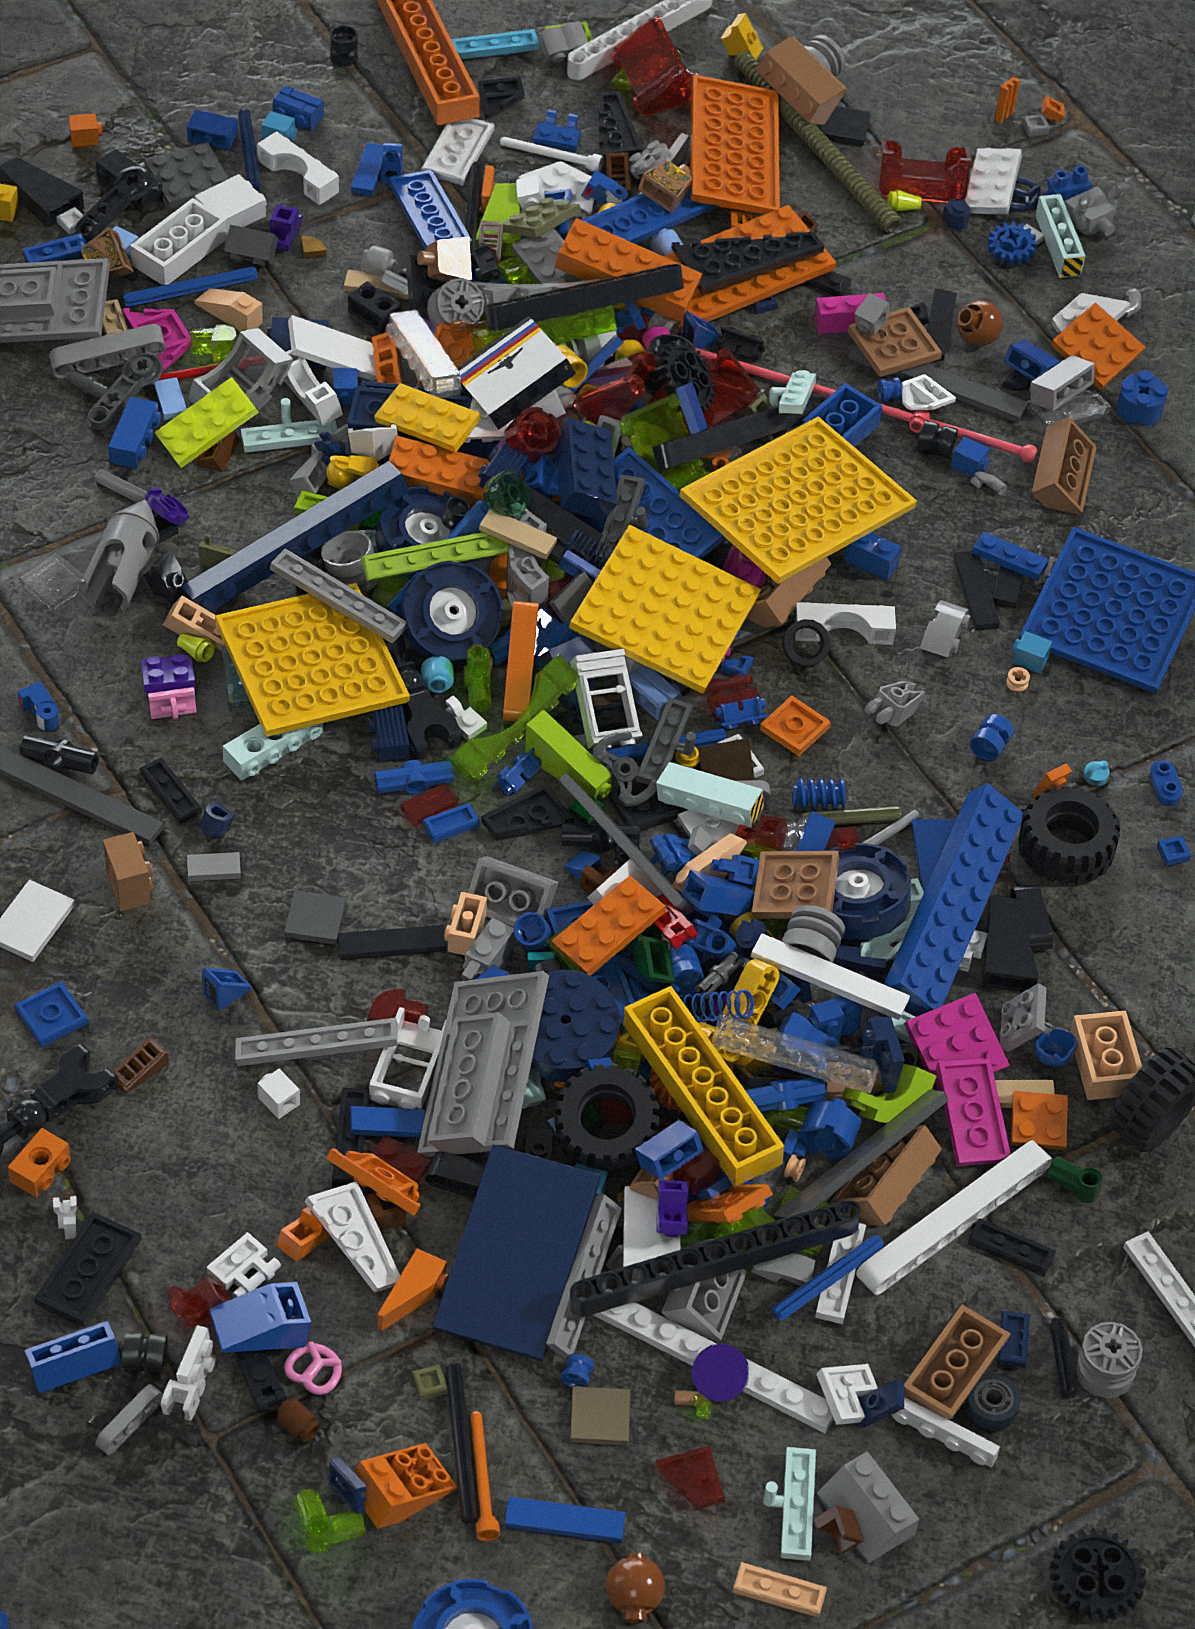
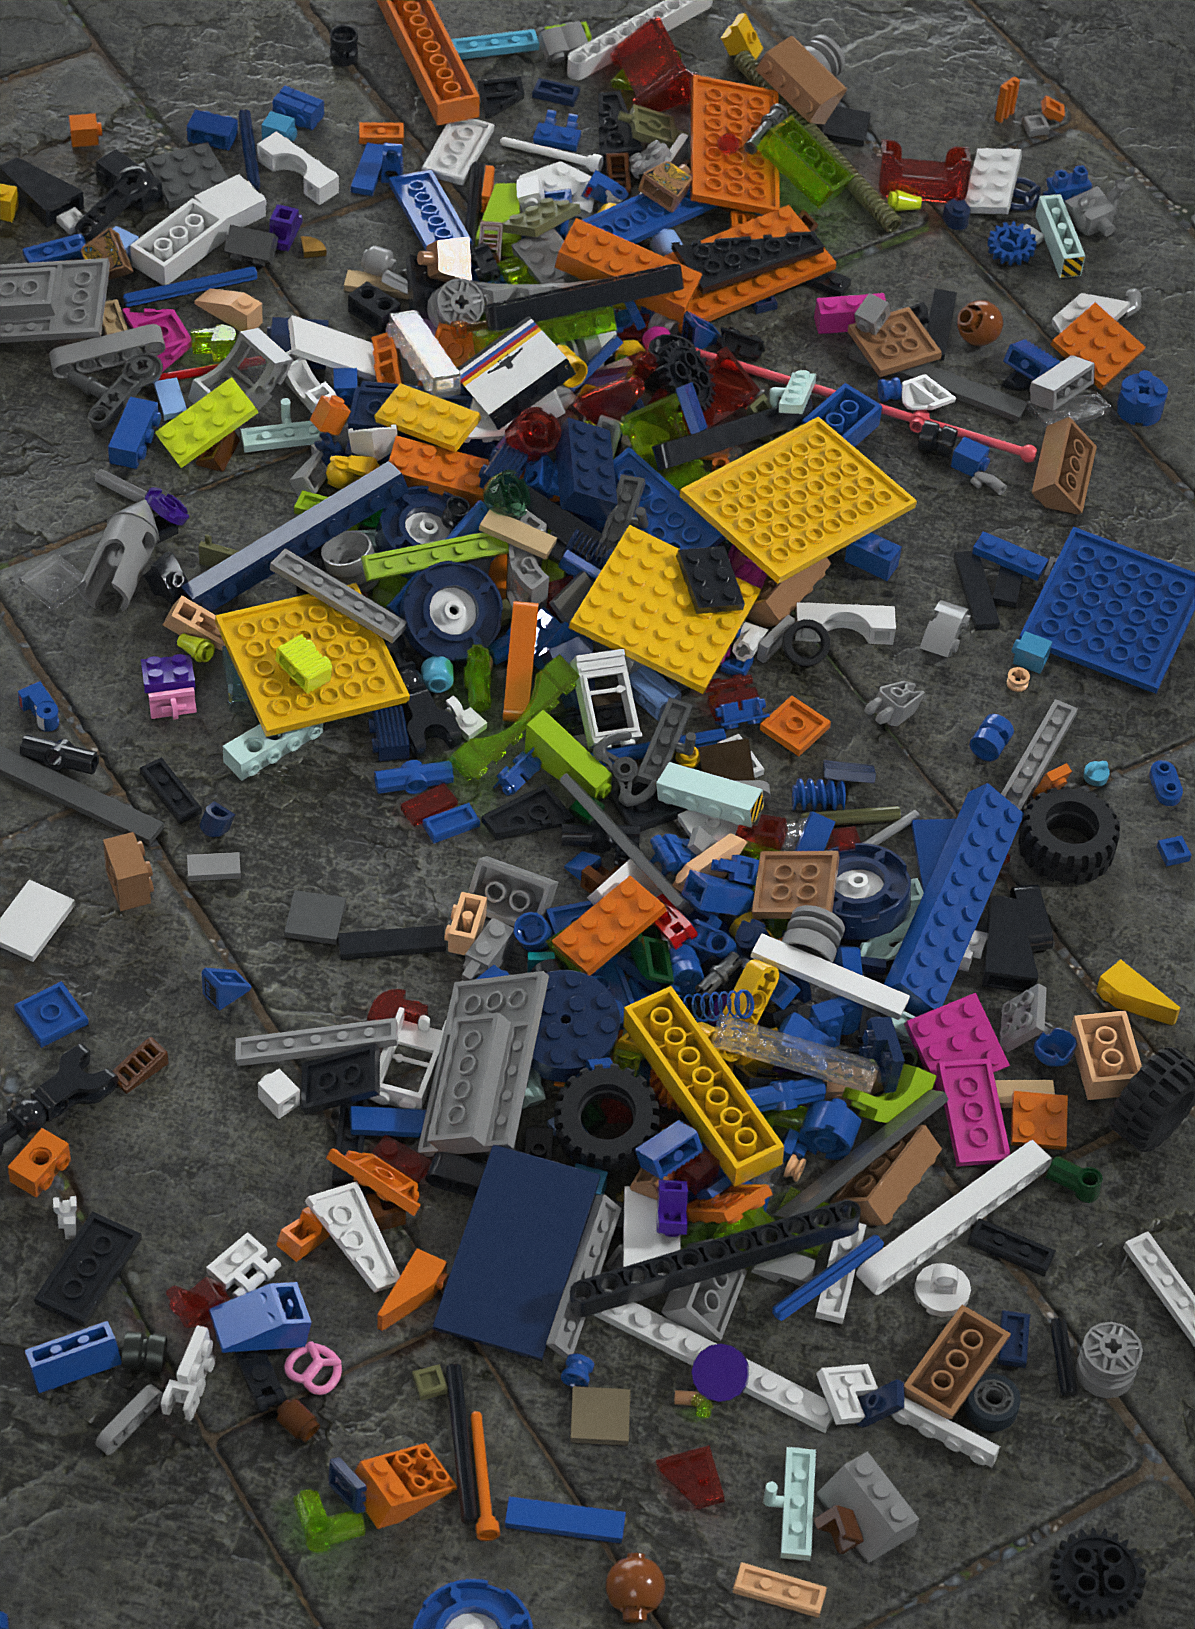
(304, 663): none -> neon yellow brick
(330, 414): none -> orange brick
(340, 1079): none -> black plate
(381, 133): none -> orange plate
(556, 92): none -> dark blue tile
(651, 125): none -> olive plate
(710, 580): none -> black plate
(728, 143): none -> clear red plate
(748, 641): none -> white piece
(767, 122): none -> dark grey pin
(773, 639): none -> light grey tile
(805, 162): none -> clear neon green brick
(849, 771): none -> dark blue tile
(849, 959): none -> blue slope
(942, 1289): none -> white tile
(1039, 753): none -> light grey plate
(1134, 994): none -> yellow slope

